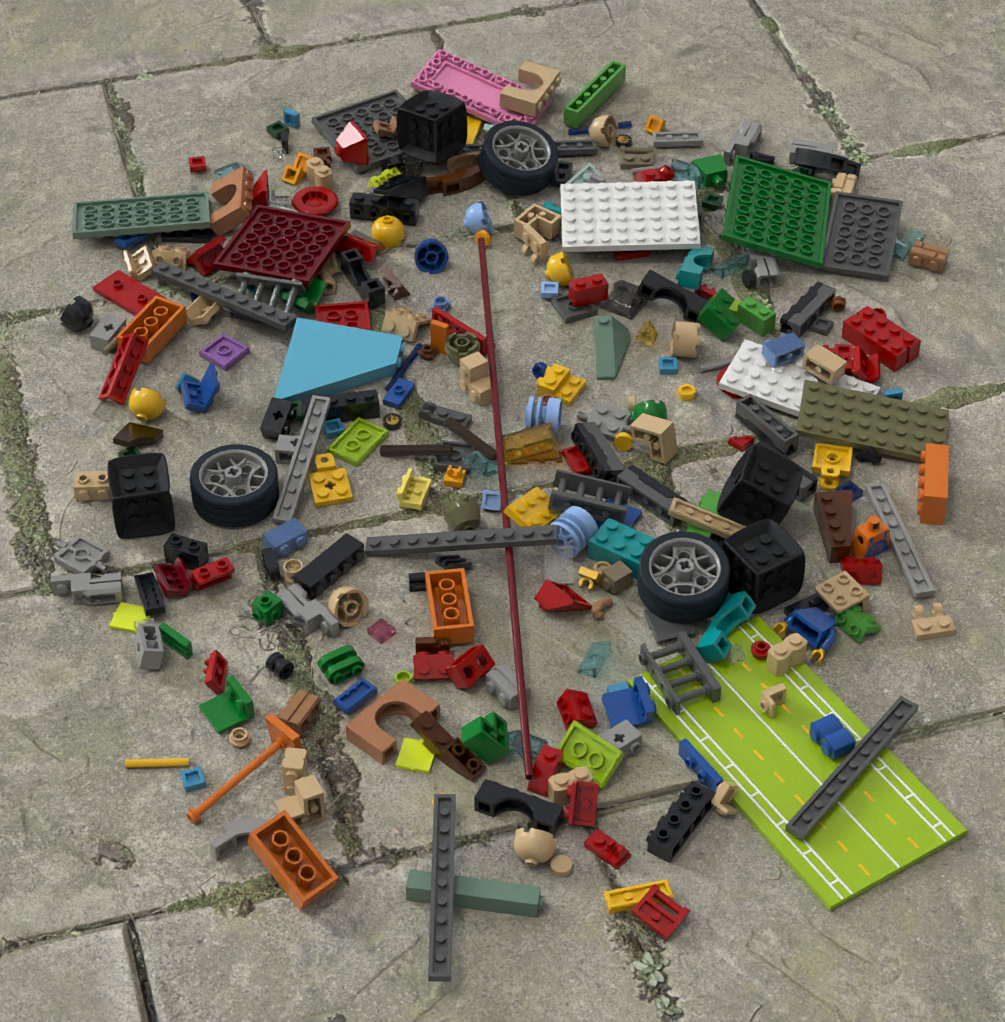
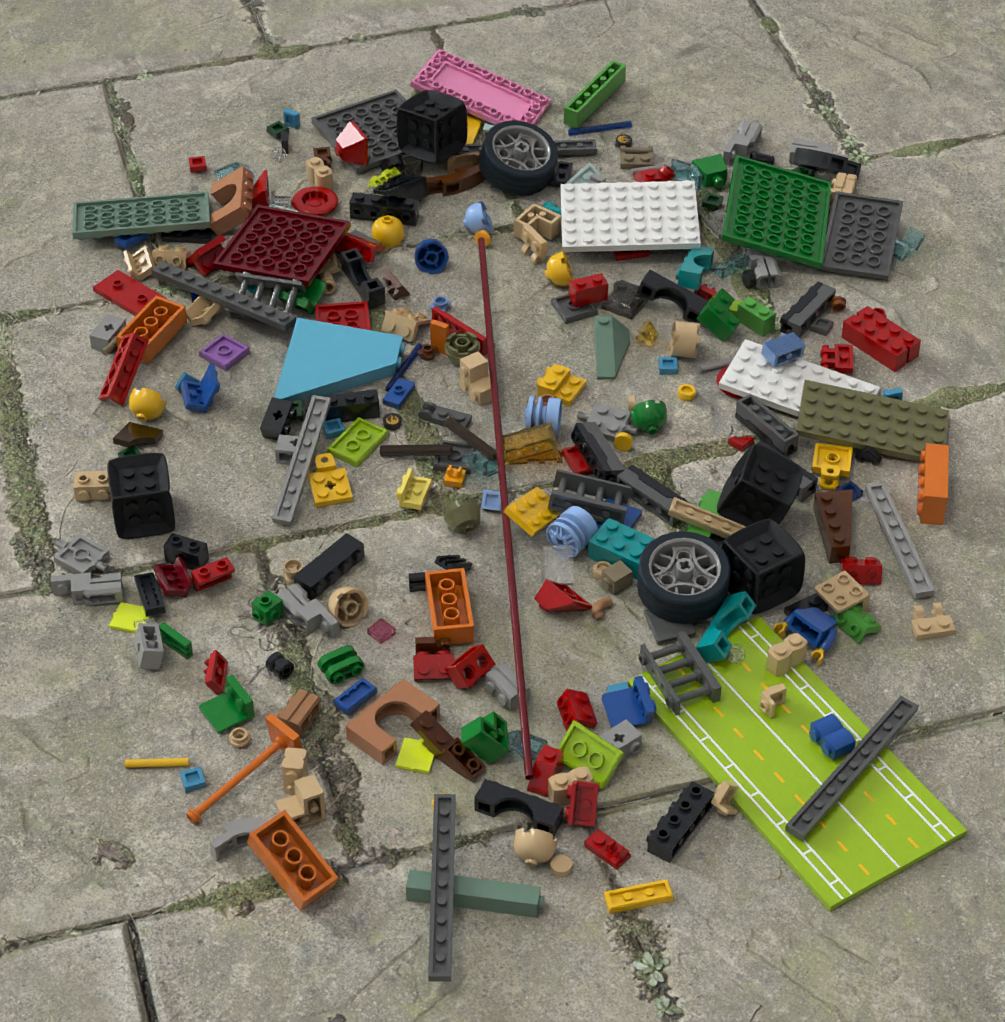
(78, 315): black cylinder -> none
(234, 485): wheel -> none
(270, 563): black beam -> none
(285, 538): medium blue brick -> none
(297, 172): light orange slope -> none
(386, 129): medium nougat bracket -> none
(403, 675): lime plate -> none
(462, 540): dark grey plate -> none
(531, 101): tan arch -> none
(539, 369): blue plate -> none
(549, 290): light blue plate -> none
(589, 576): yellow tile -> none
(595, 659): clear light blue slope -> none
(603, 130): tan cylinder -> none
(655, 124): light orange tile -> none
(656, 916): red plate -> none
(657, 434): tan brick -> none
(677, 139): light grey plate -> none
(699, 765): blue plate -> none
(760, 649): red plate -> none
(824, 364): tan brick -> none
(865, 367): red bracket -> none
(870, 538): orange torso -> none
(928, 256): medium nougat brick -> none

